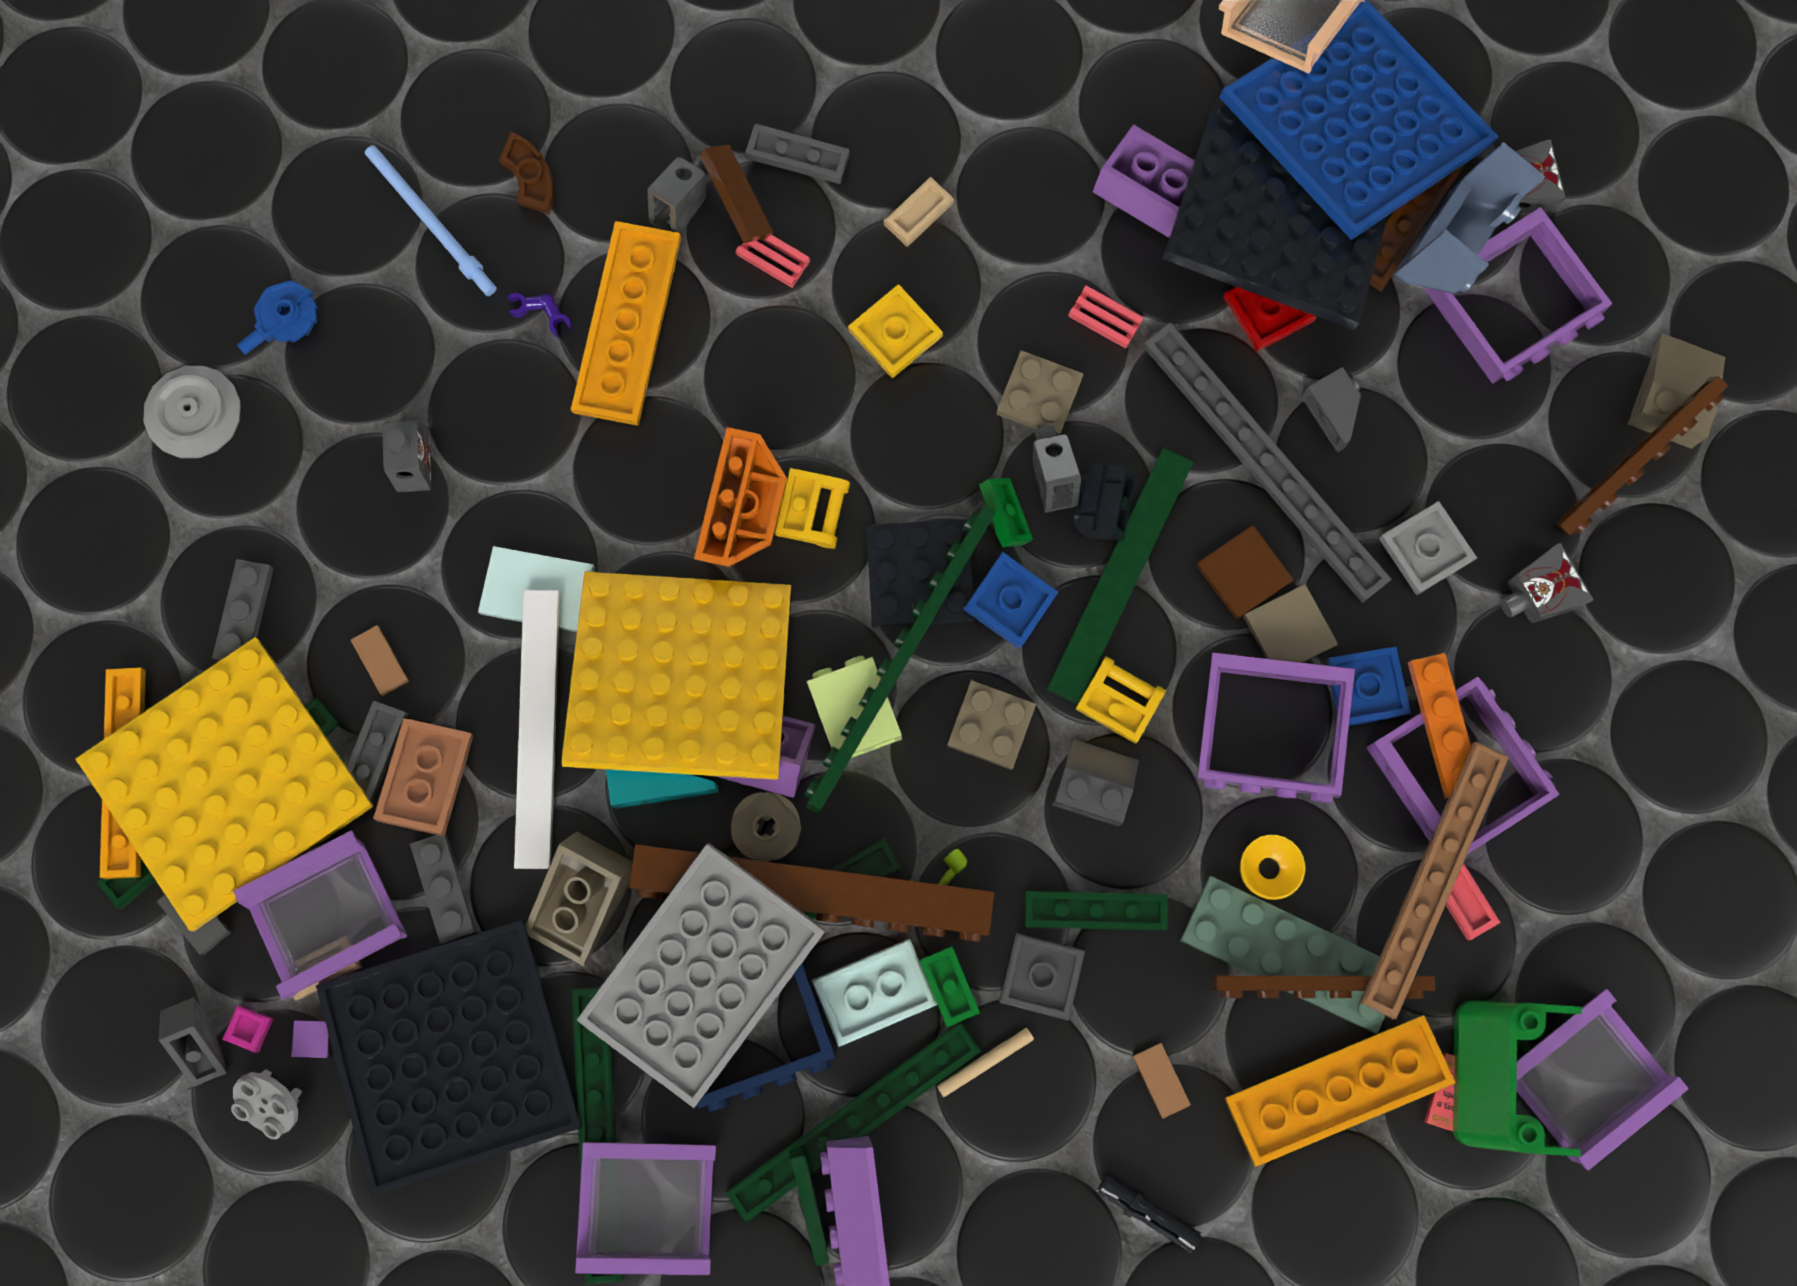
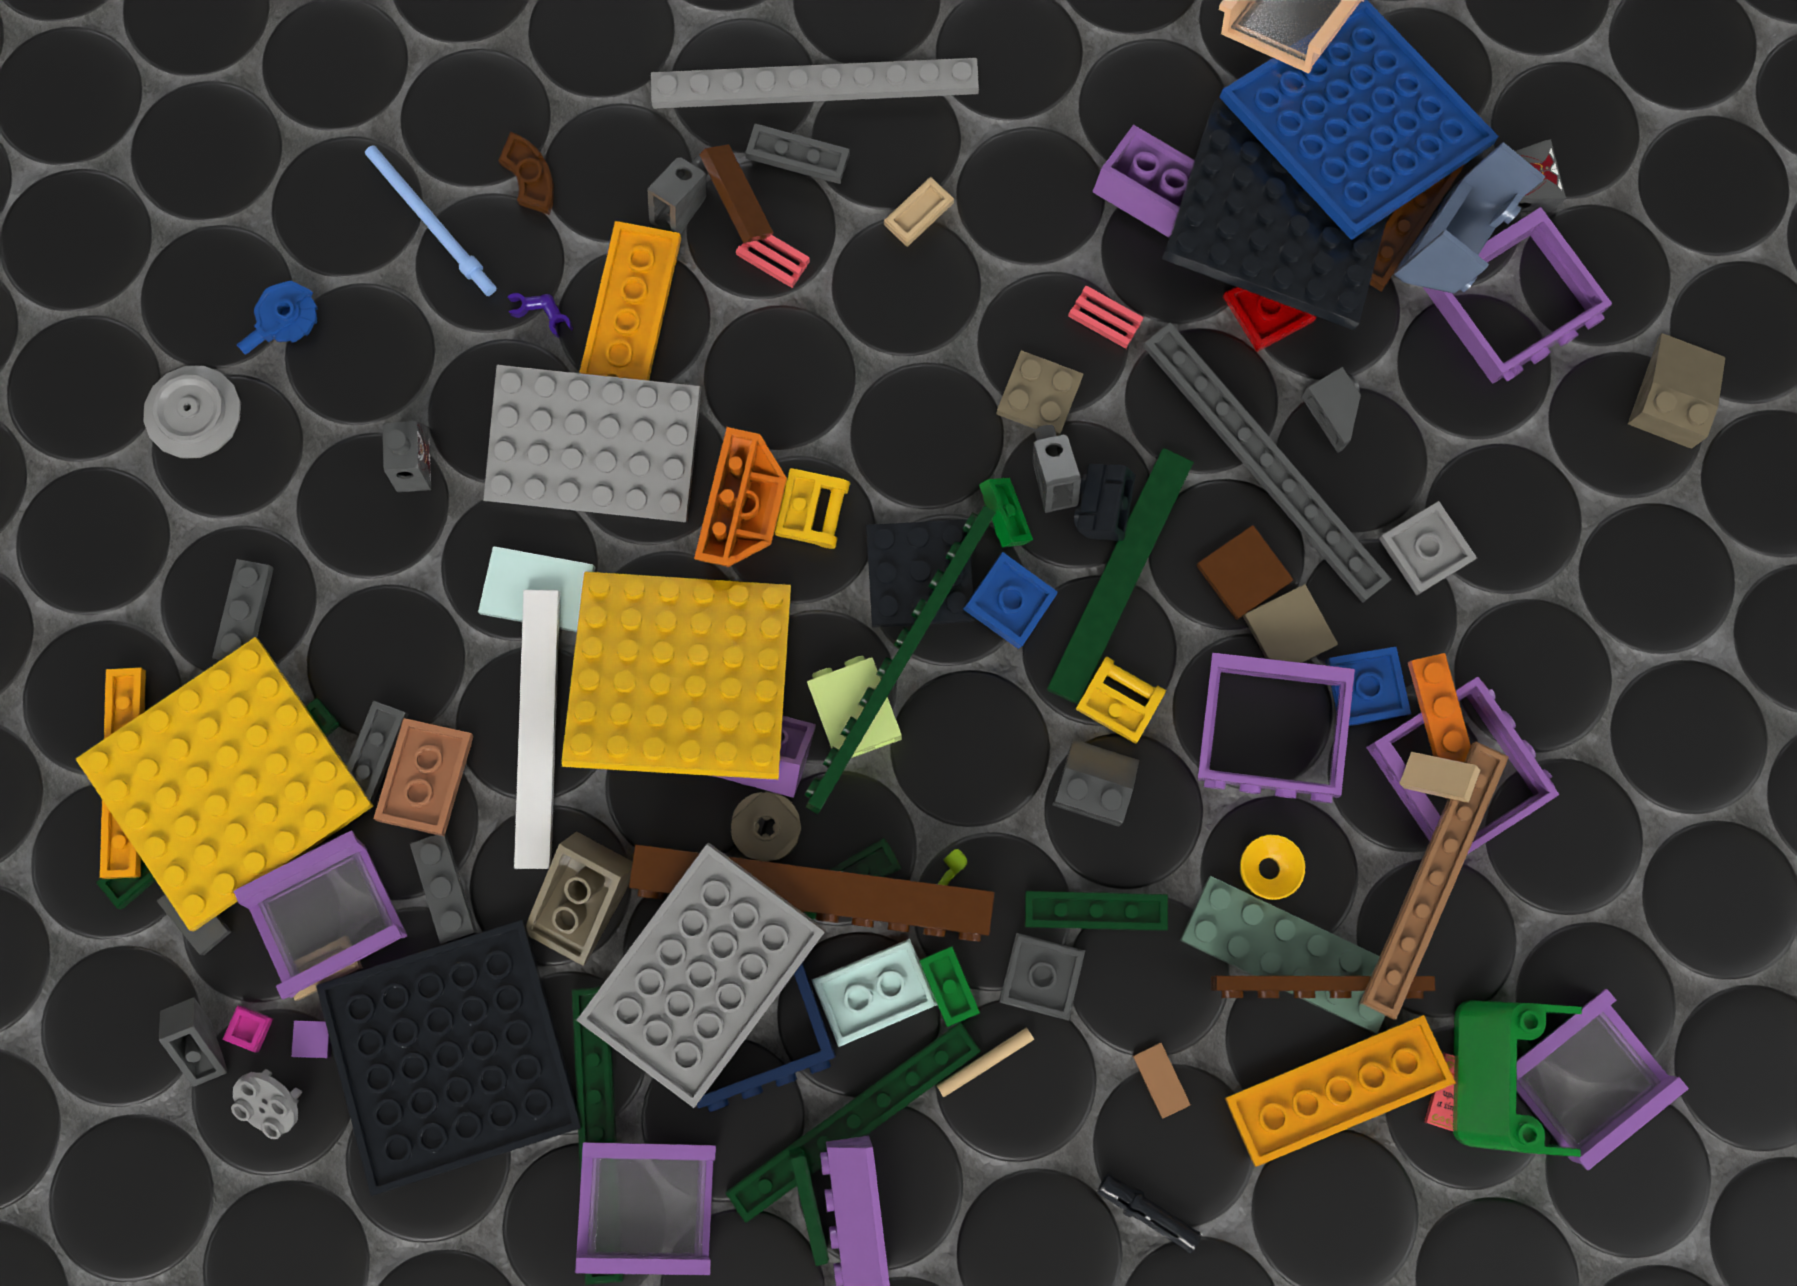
(379, 660): medium nougat piece -> none
(592, 443): none -> light grey plate
(642, 788): teal slope -> none
(814, 83): none -> light grey plate
(895, 331): yellow plate -> none
(991, 725): dark tan plate -> none
(1440, 776): none -> tan tile
(1470, 906): coral tile -> none
(1546, 588): dark grey torso -> none
(1653, 447): reddish brown plate -> none

